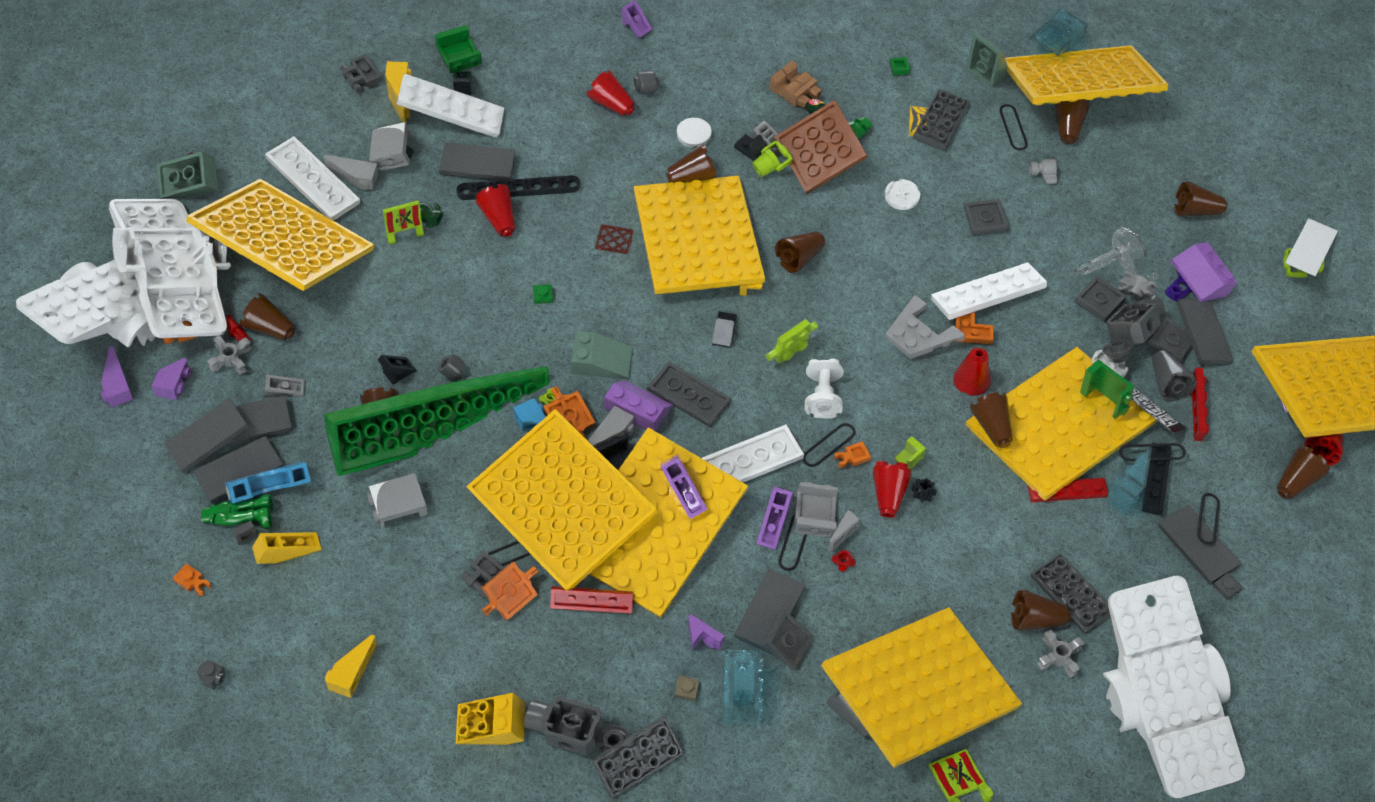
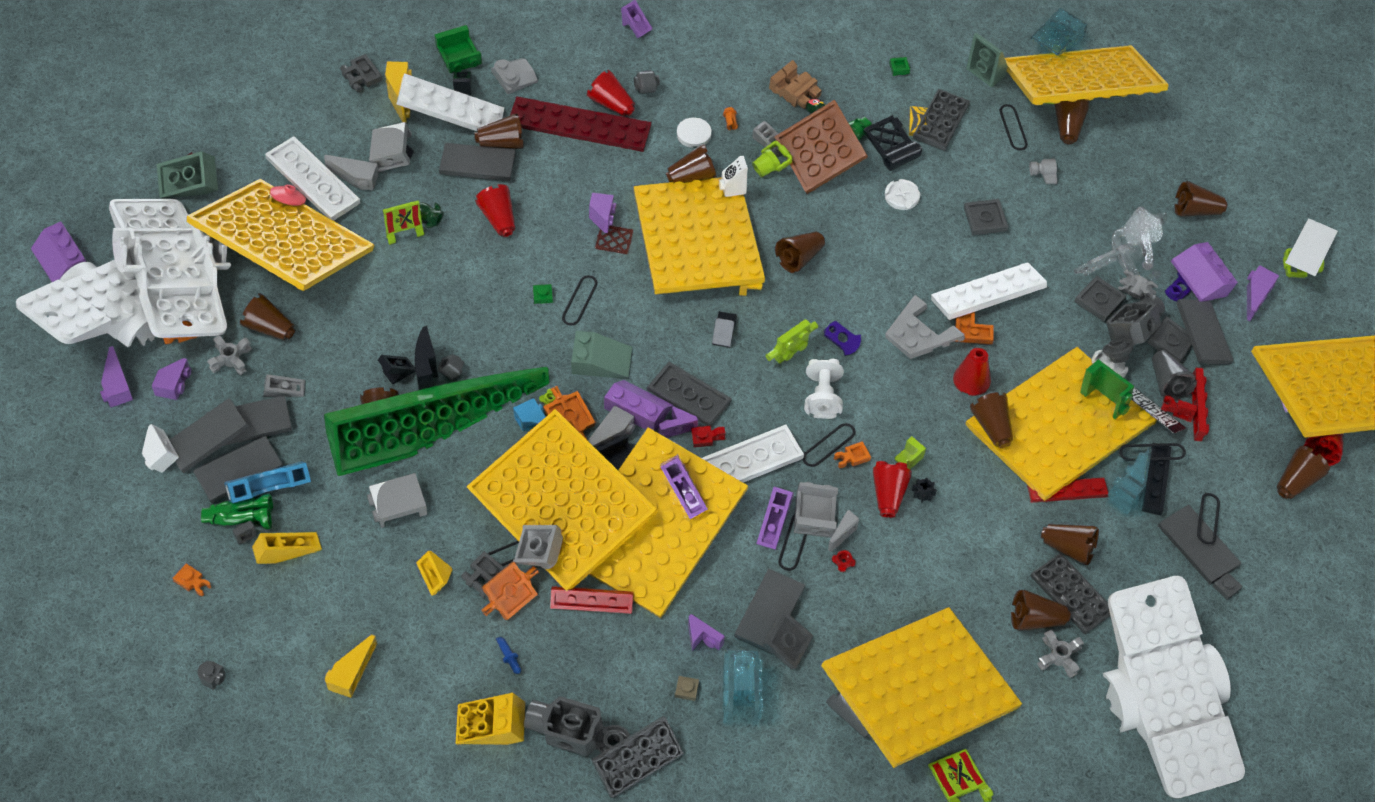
(56, 251): none -> medium lavender slope
(158, 449): none -> white slope
(235, 329): red axle -> none
(288, 195): none -> coral dish
(425, 360): none -> black slope
(434, 571): none -> yellow slope
(501, 133): none -> reddish brown cone
(509, 656): none -> blue piece
(514, 74): none -> light grey slope
(526, 183): black beam -> none
(539, 546): none -> light grey slope
(582, 124): none -> dark red plate
(595, 285): none -> black piece
(601, 210): none -> medium lavender slope
(681, 423): none -> medium lavender slope
(704, 436): none -> red plate
(730, 115): none -> orange pin
(734, 178): none -> white slope
(750, 147): black slope -> none
(848, 347): none -> dark purple piece
(900, 152): none -> black piece
(1072, 540): none -> reddish brown cone
(1144, 229): none -> clear plate
(1181, 410): none -> red plate
(1258, 288): none -> medium lavender slope

